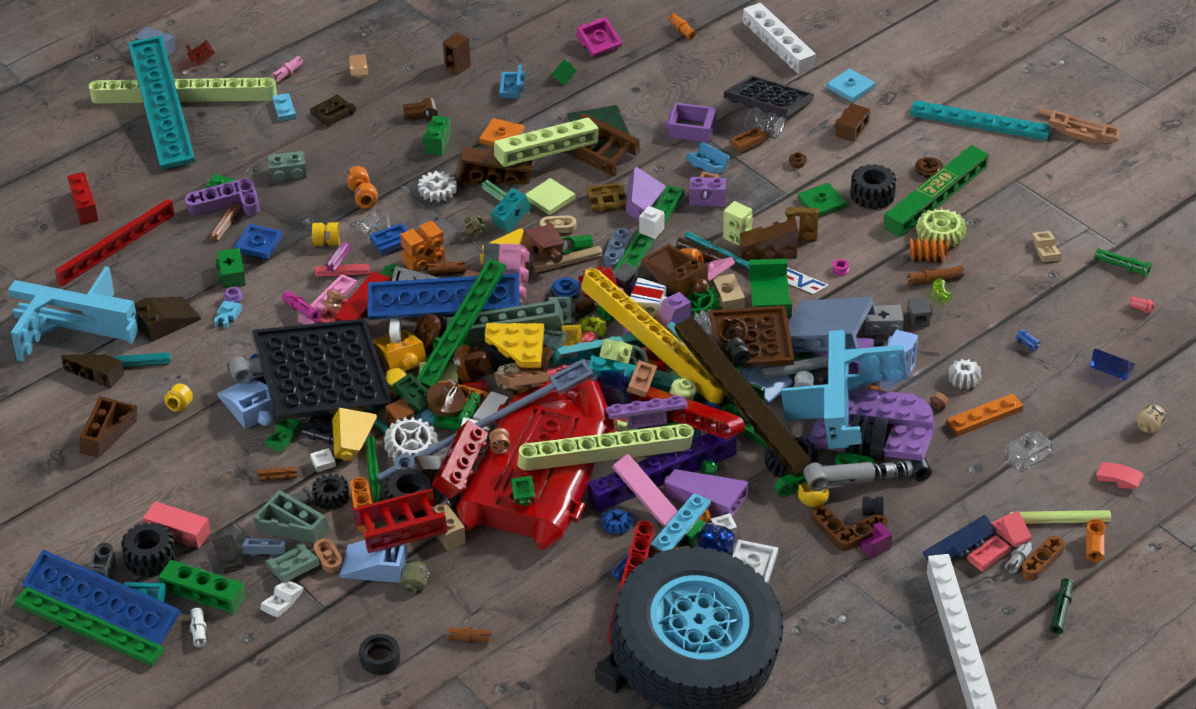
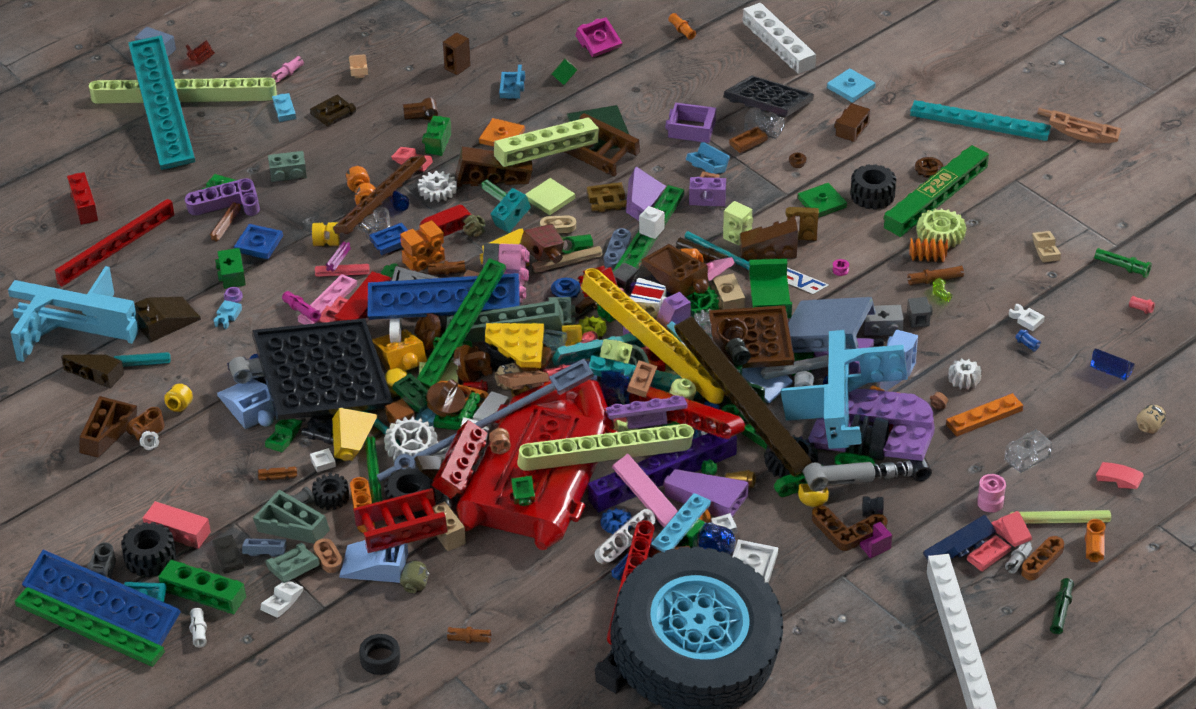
(149, 445): none -> white plate
(150, 420): none -> dark orange piece
(334, 299): nougat wheel -> none
(378, 195): none -> reddish brown plate
(399, 201): none -> clear blue cone
(405, 153): none -> coral slope
(450, 219): none -> red beam
(624, 535): none -> white beam
(745, 475): none -> pearl gold cone
(991, 493): none -> bright pink wheel
(1026, 318): none -> white plate

